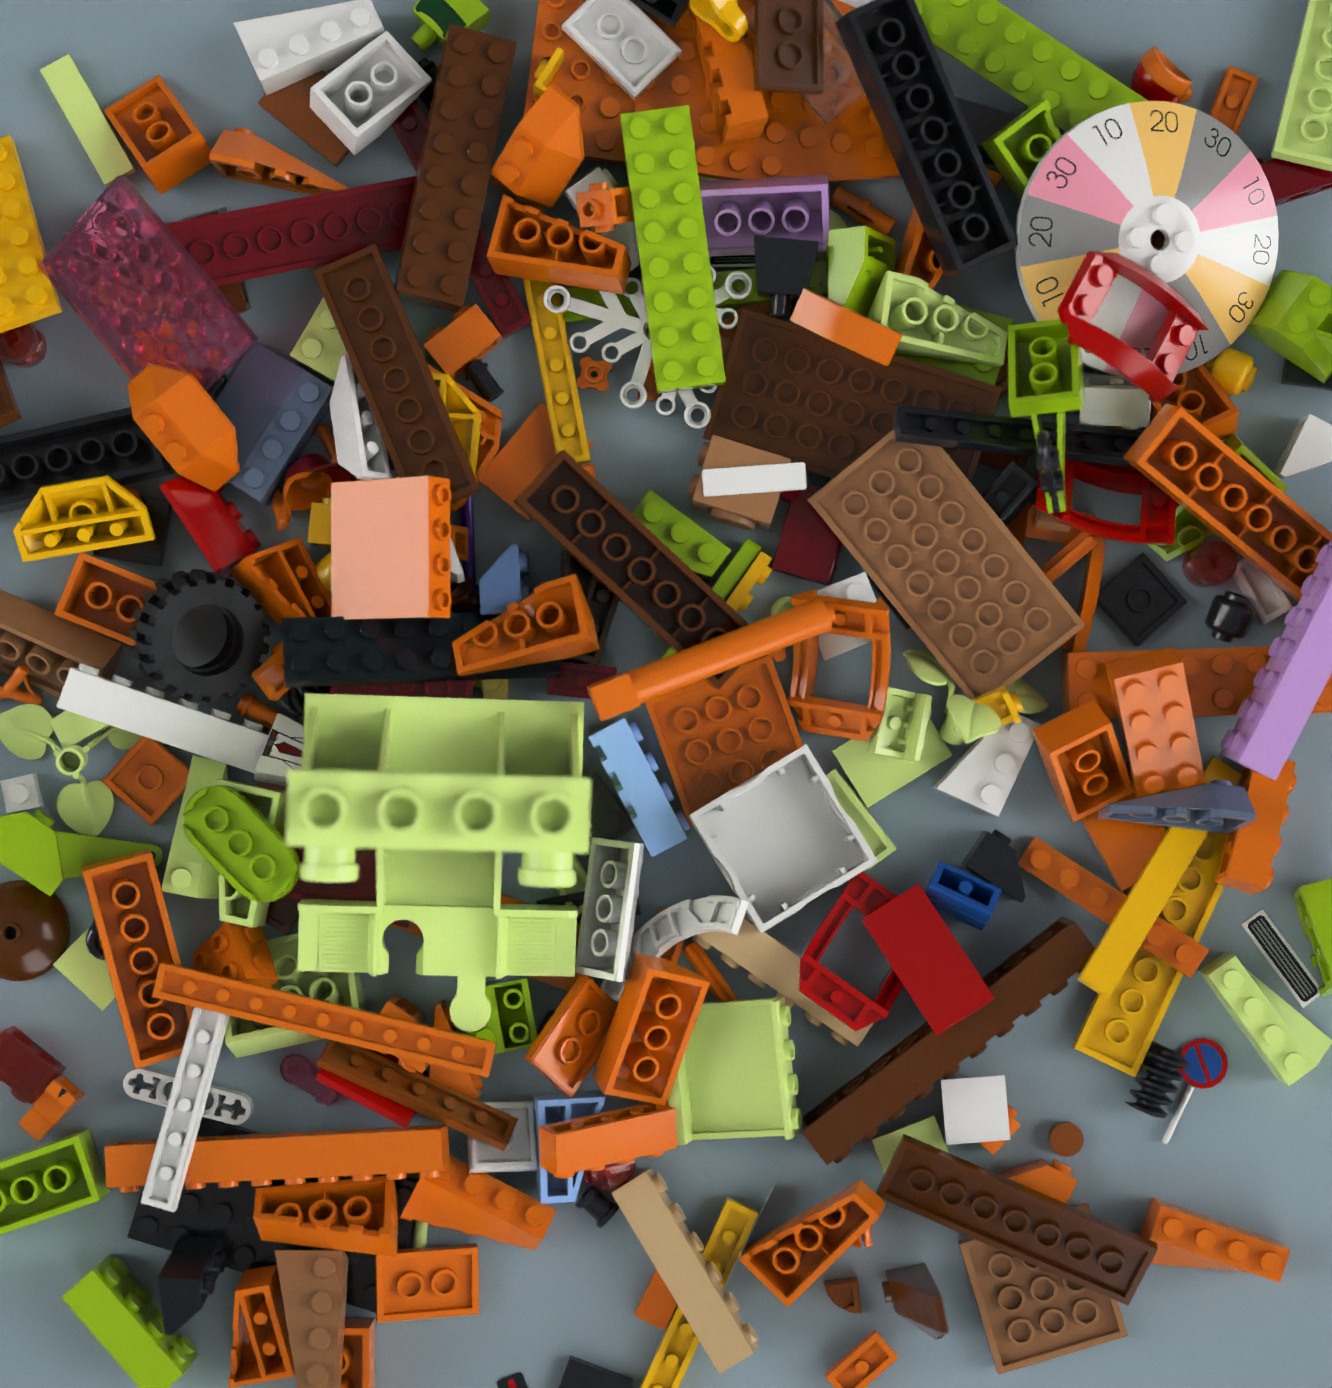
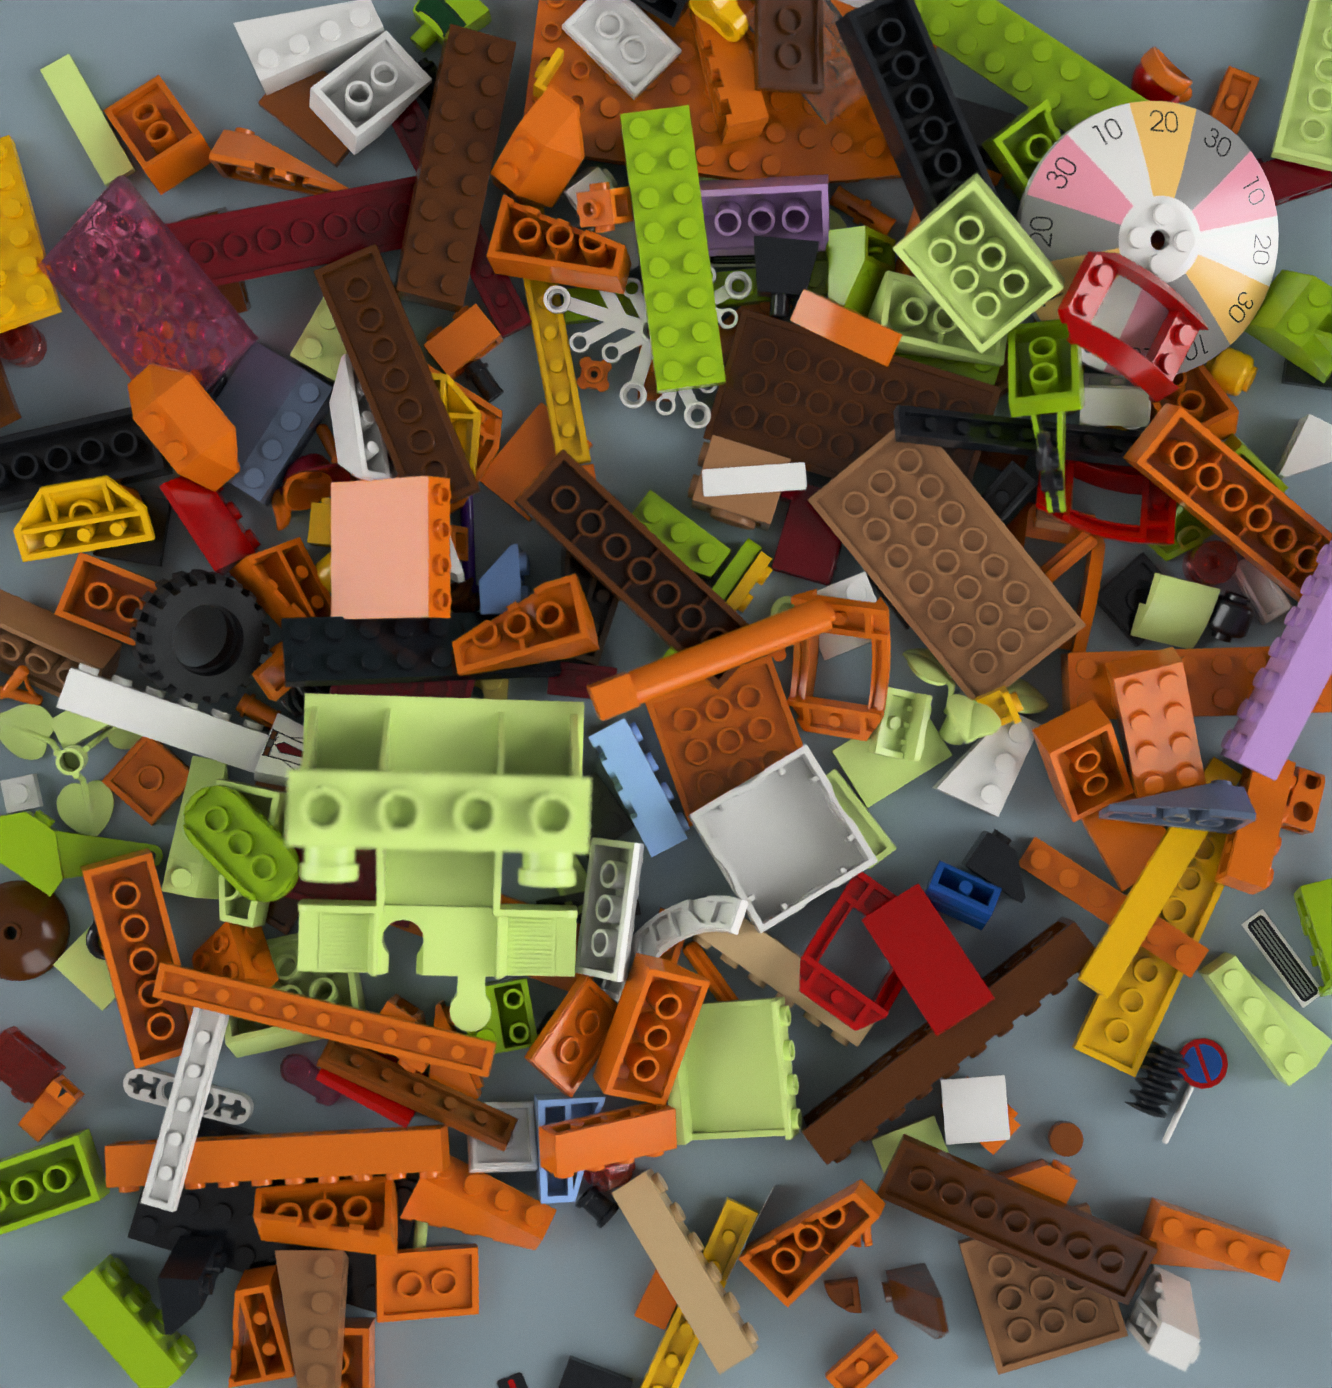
(979, 264): none -> yellowish green slope
(1166, 1319): none -> white wedge
(1175, 611): none -> yellowish green slope
(1304, 801): none -> orange leg

